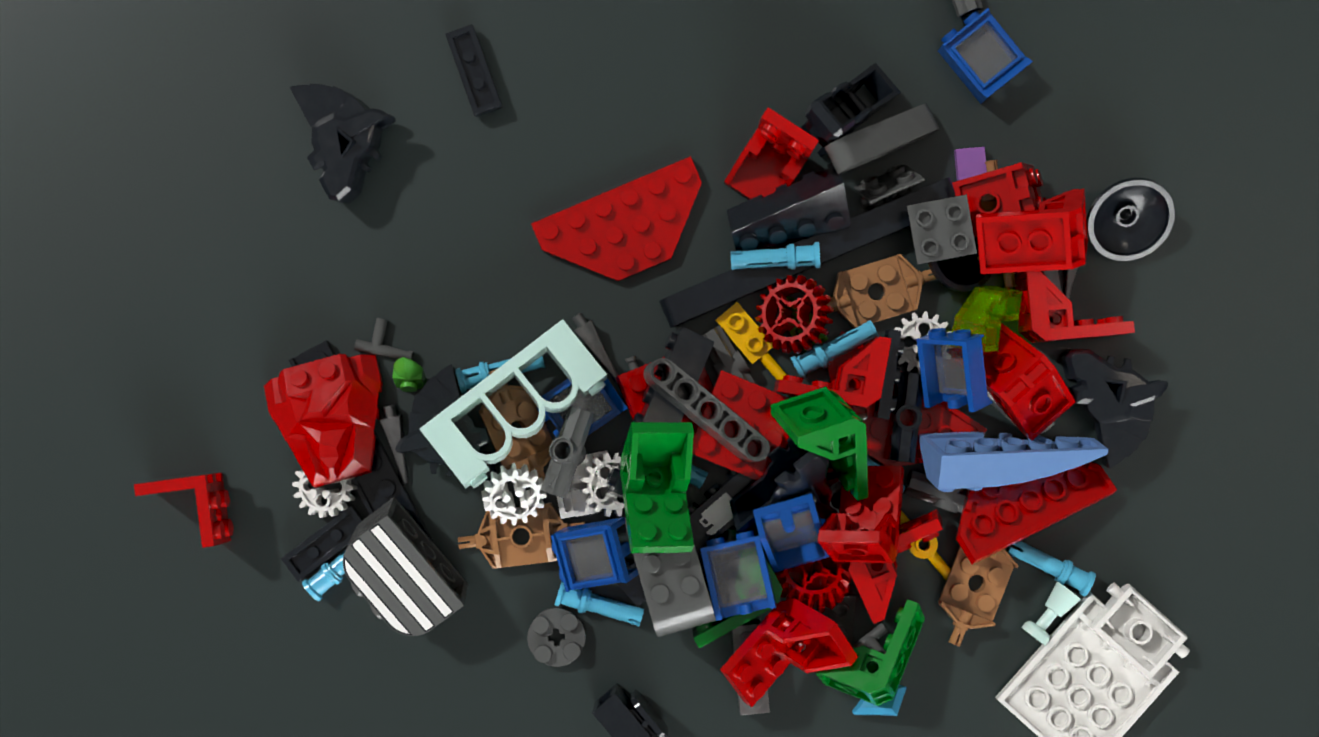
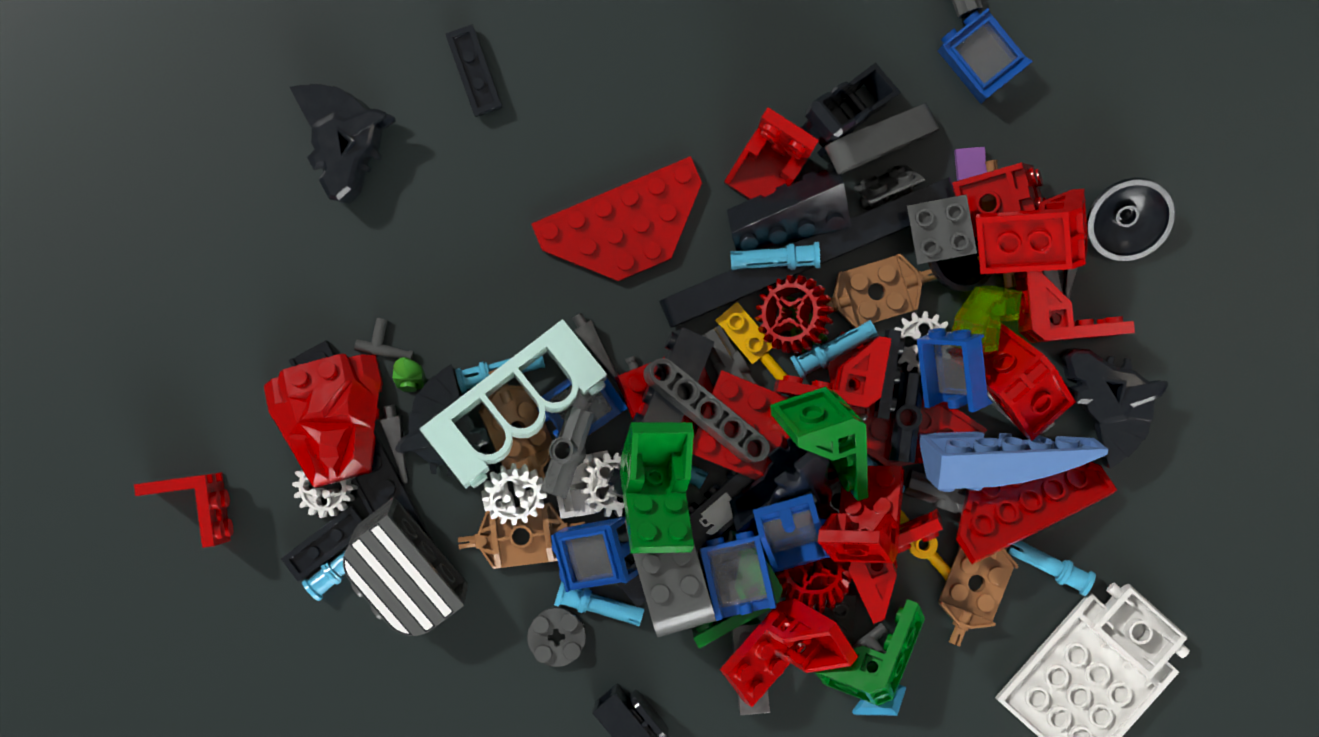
(1058, 603): light aqua piece -> none

